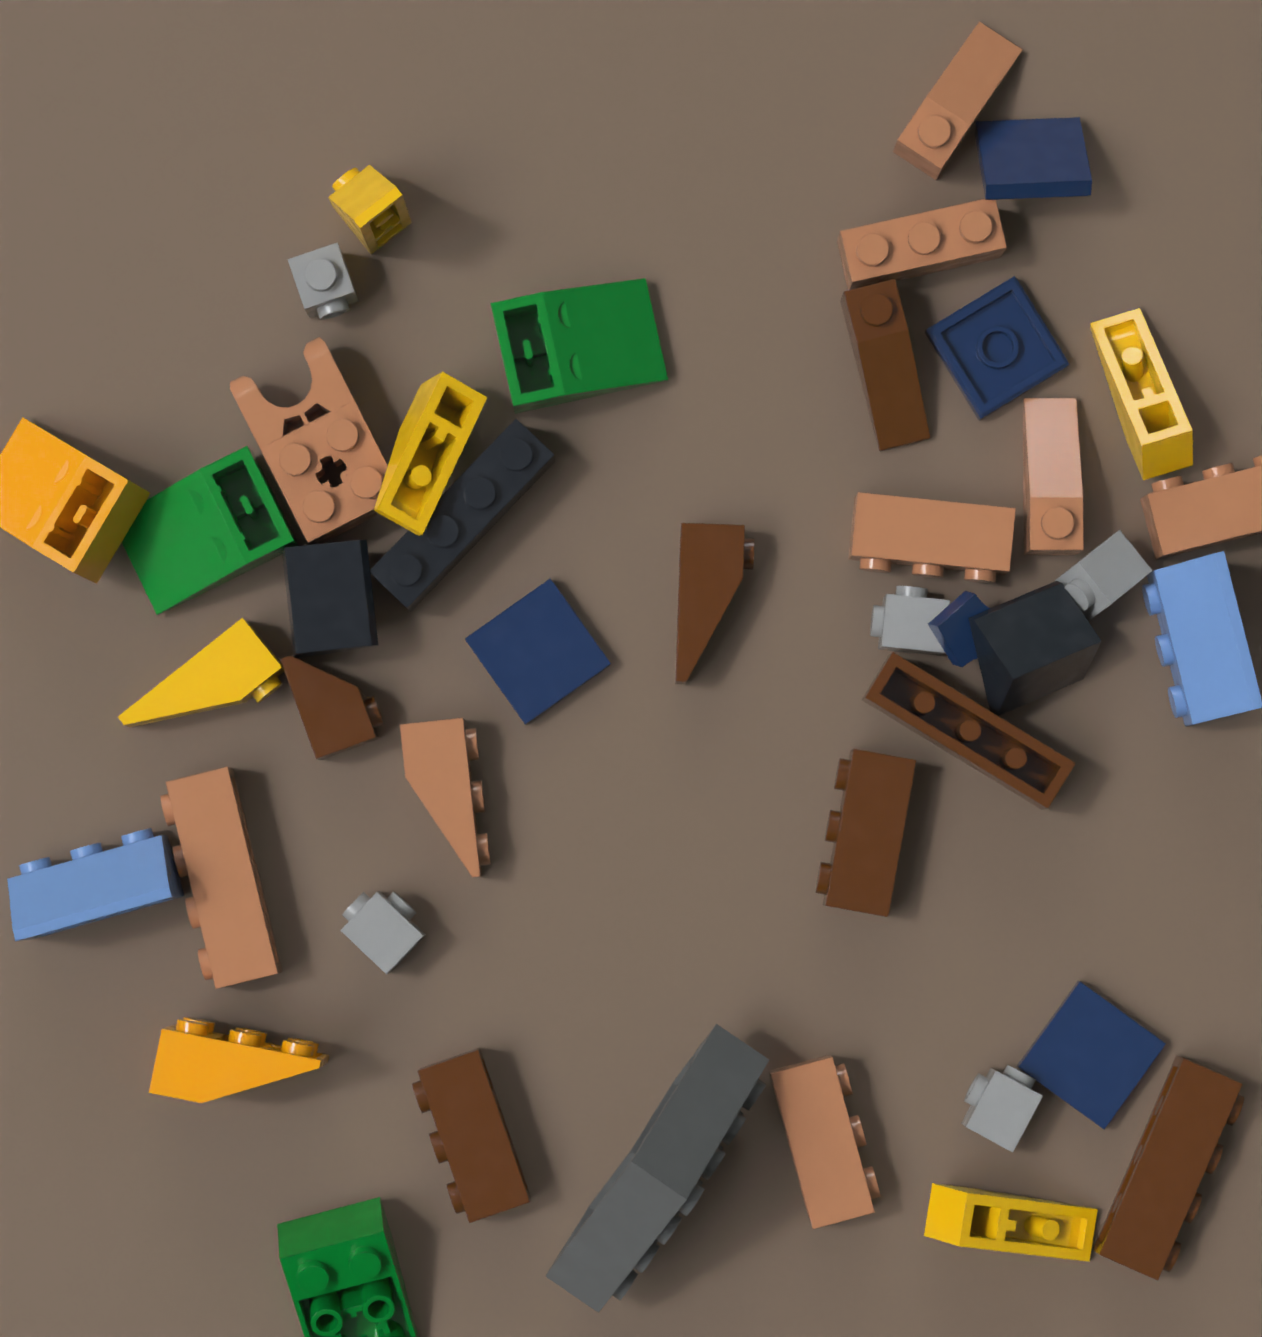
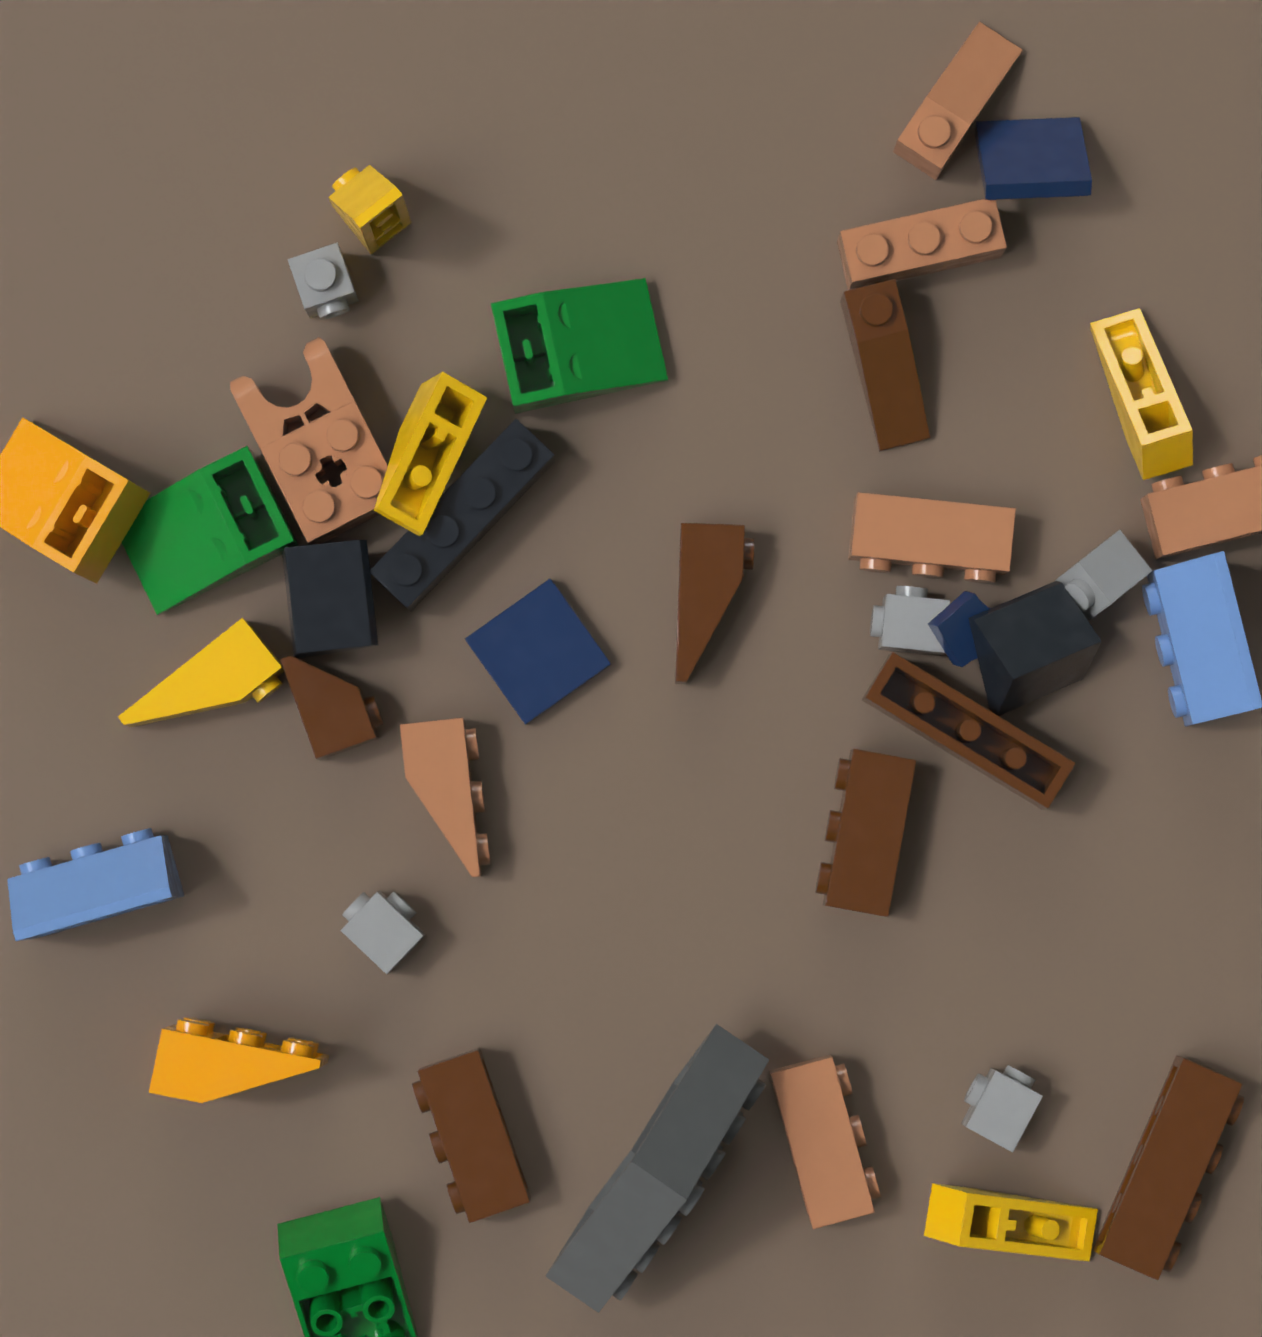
(222, 878): nougat brick -> none
(996, 348): dark blue tile -> none
(1052, 477): nougat slope -> none
(1091, 1055): dark blue tile -> none

